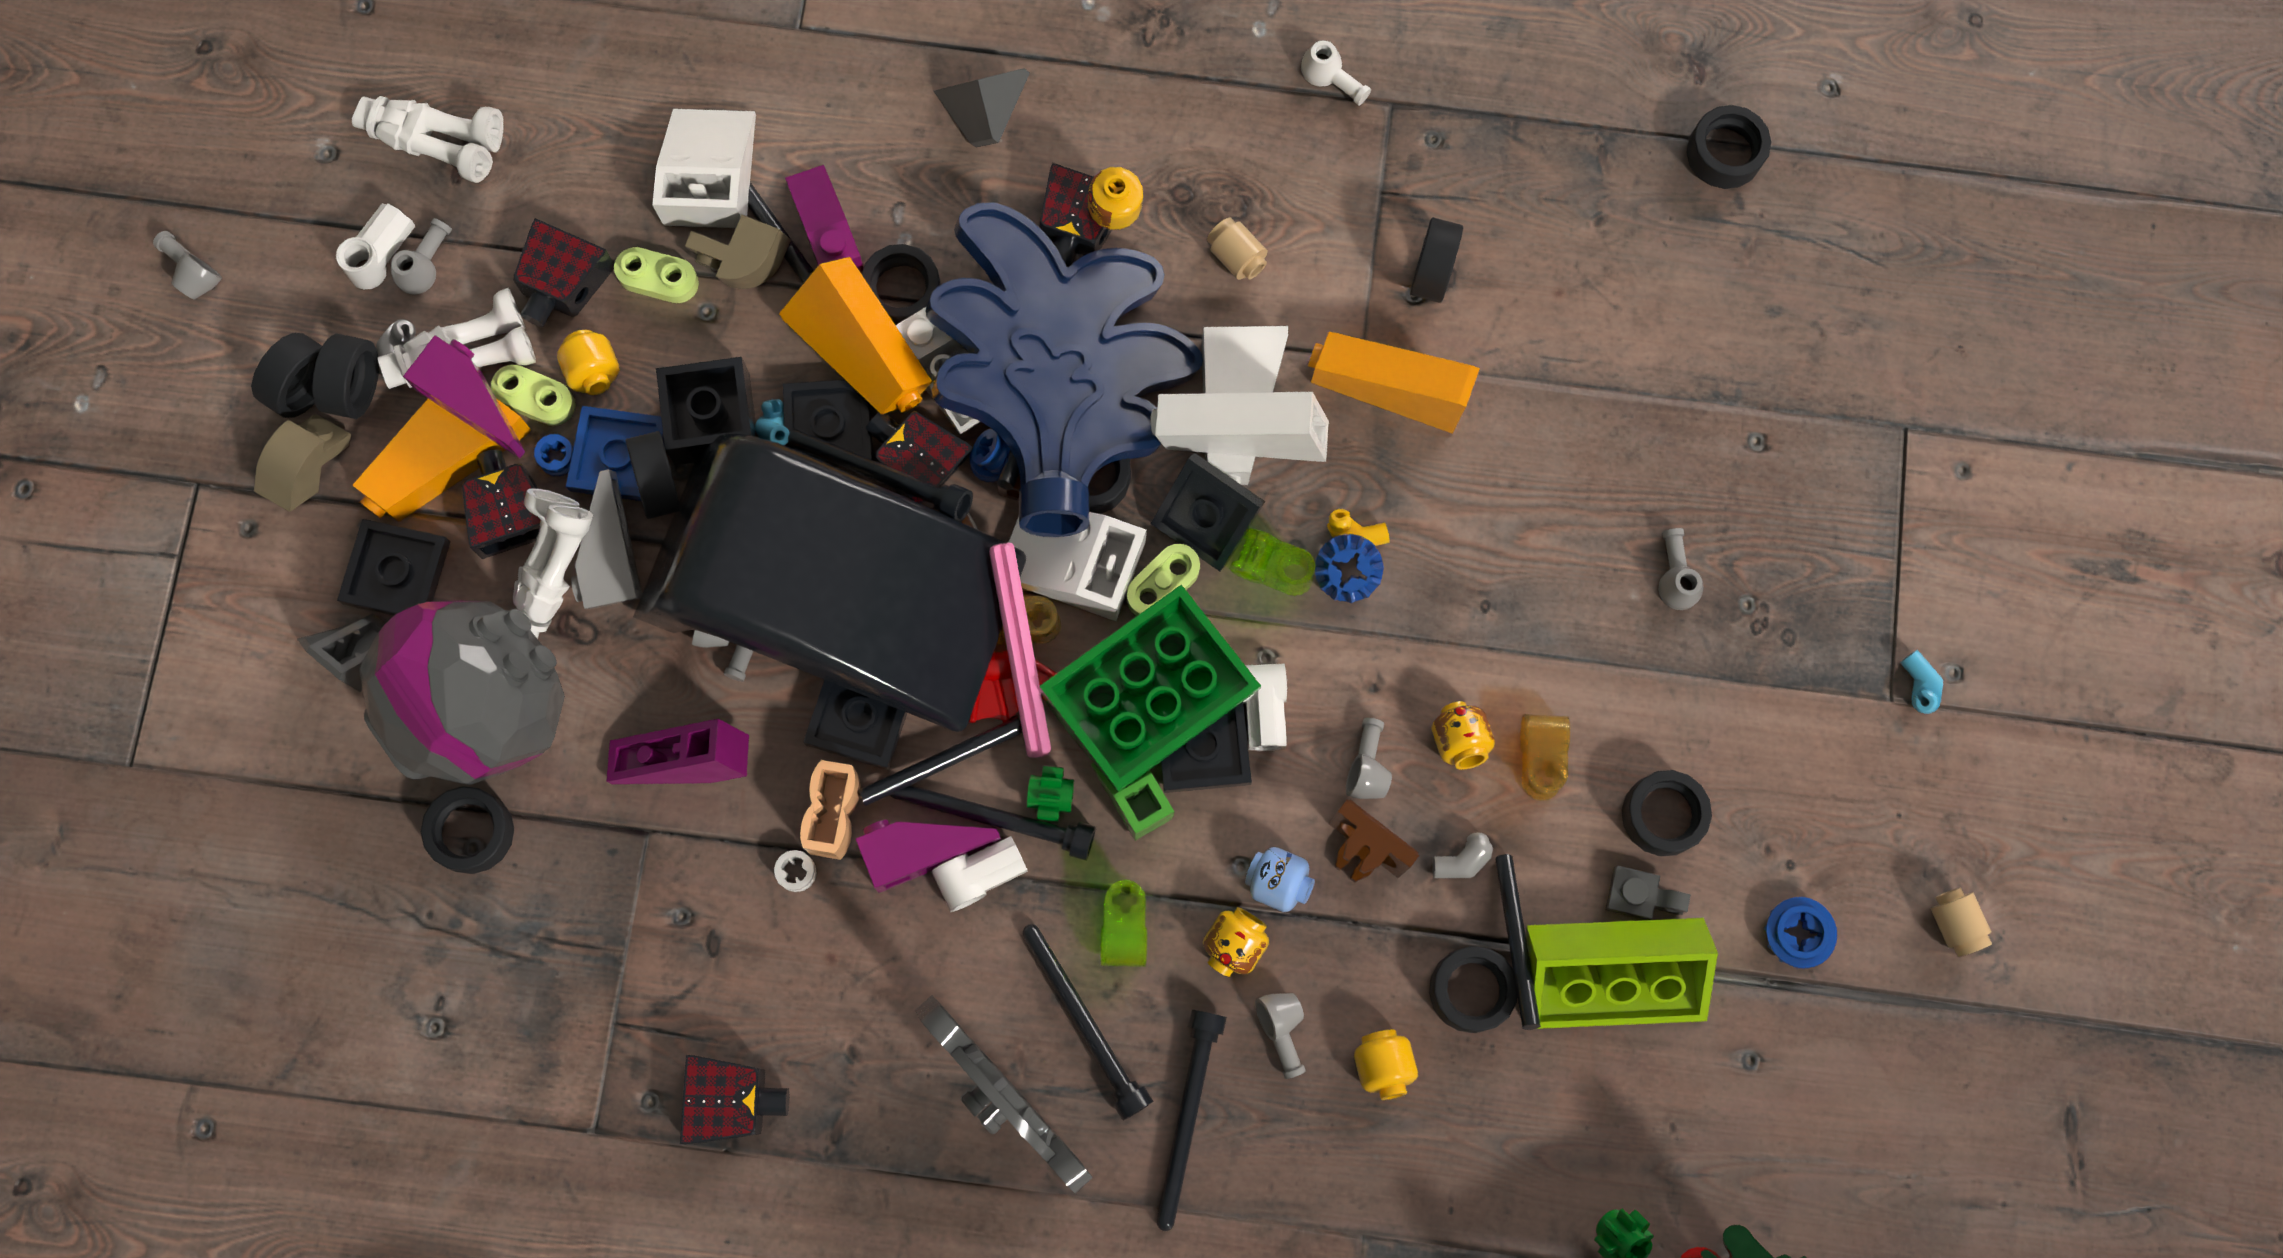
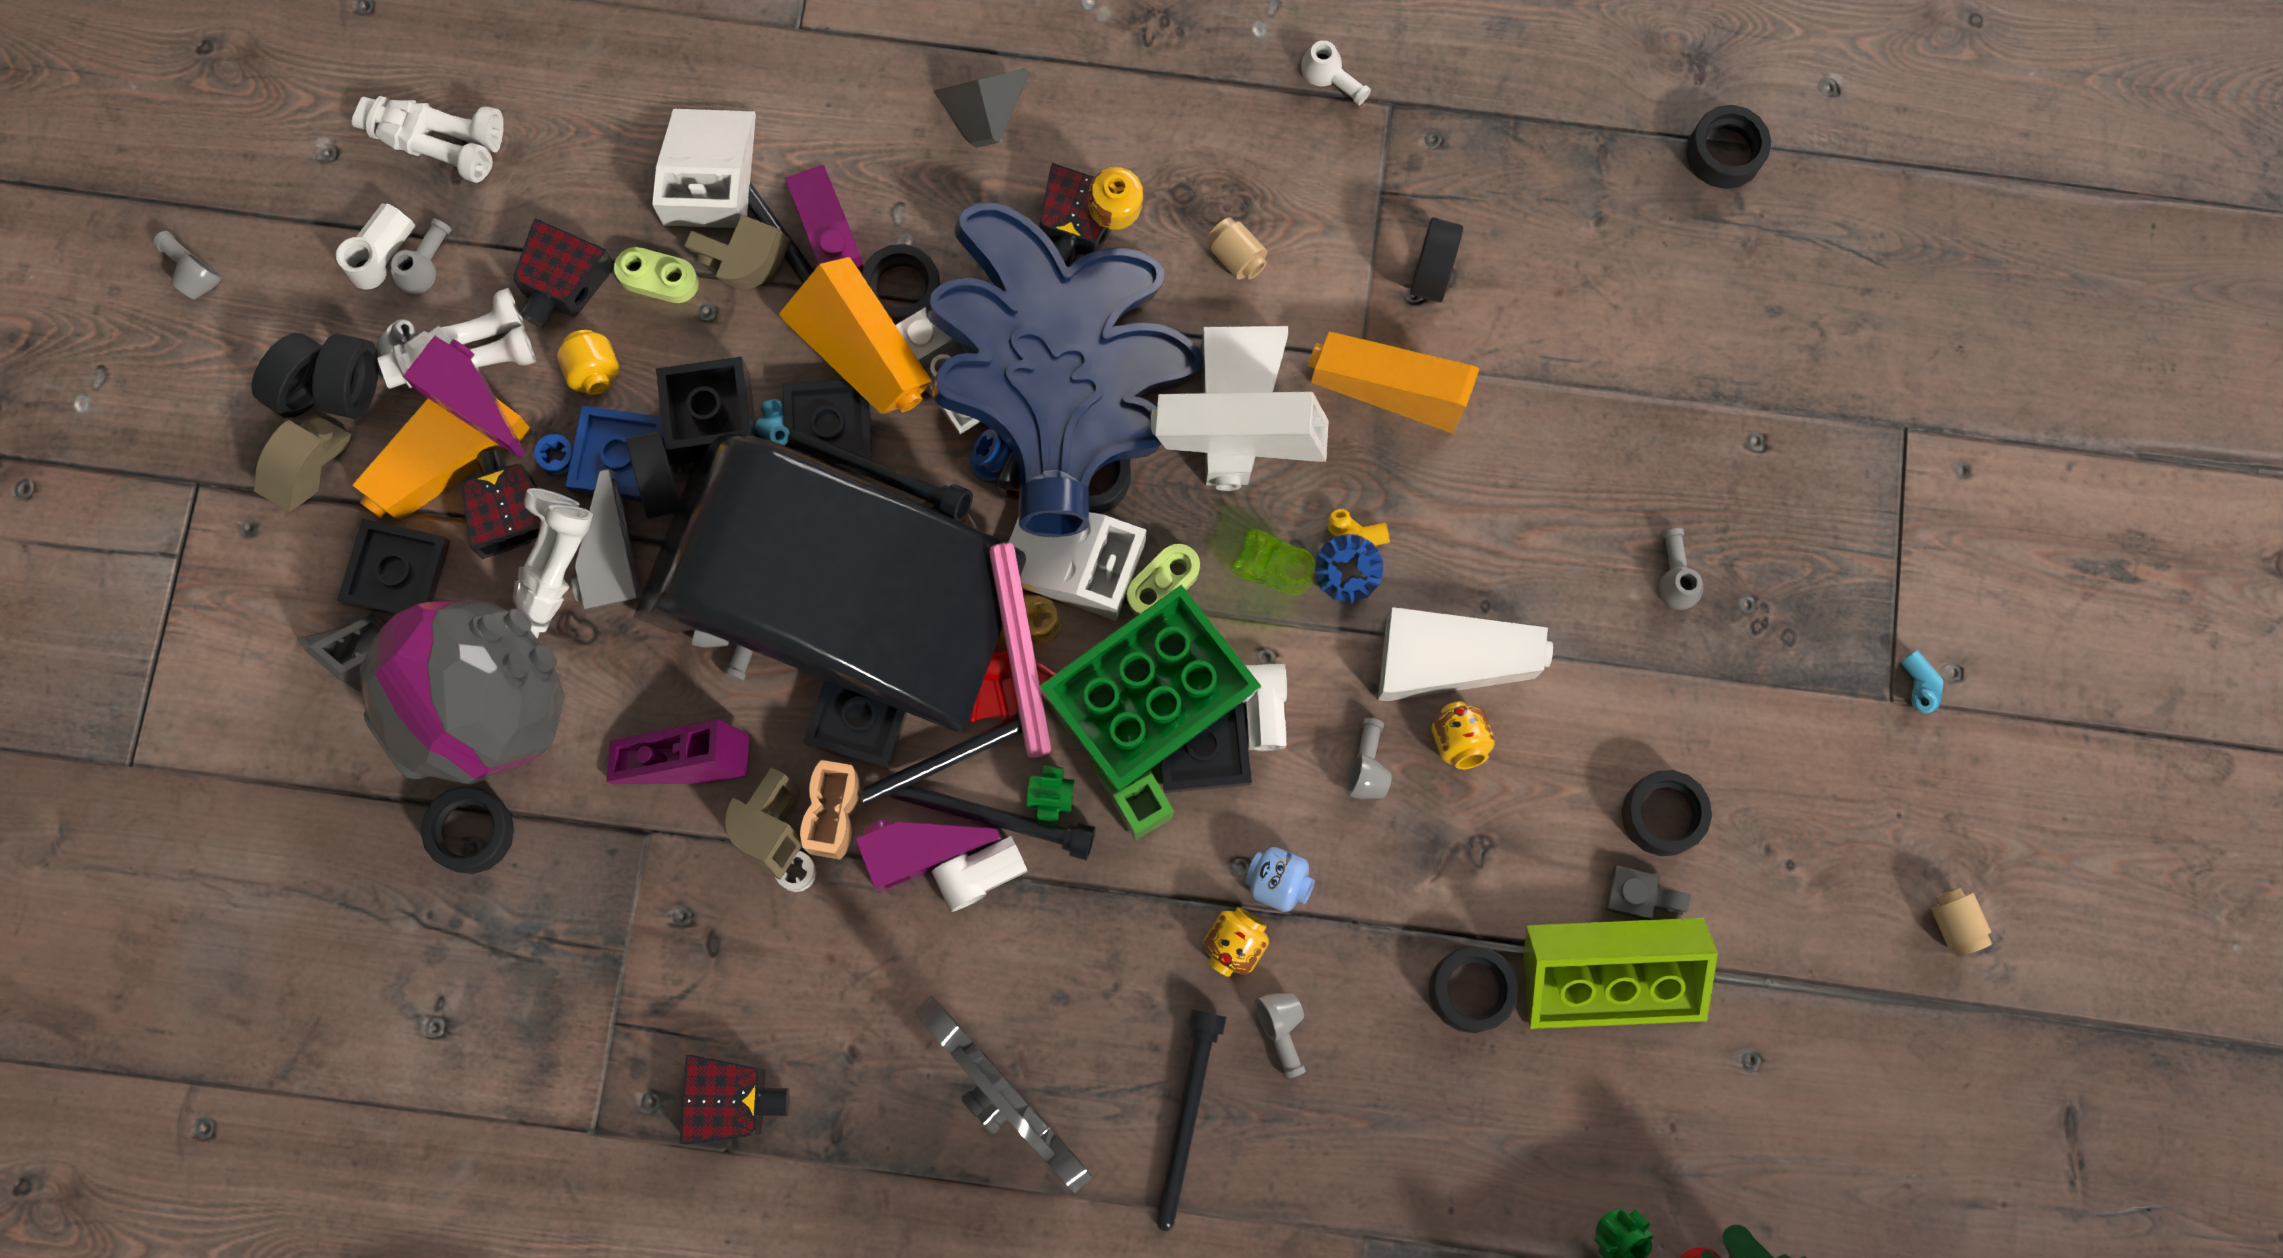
(531, 393): yellowish green plate -> none
(759, 826): none -> dark tan brick
(918, 449): torso -> none
(1124, 933): clear neon green piece -> none
(1128, 1094): black piece -> none
(1207, 511): black plate -> none
(1370, 843): reddish brown piece -> none
(1385, 1064): yellow head -> none
(1453, 653): none -> white slope
(1468, 862): light grey arm -> none
(1517, 942): black bar -> none
(1545, 747): clear yellow piece -> none
(1814, 919): blue gear -> none

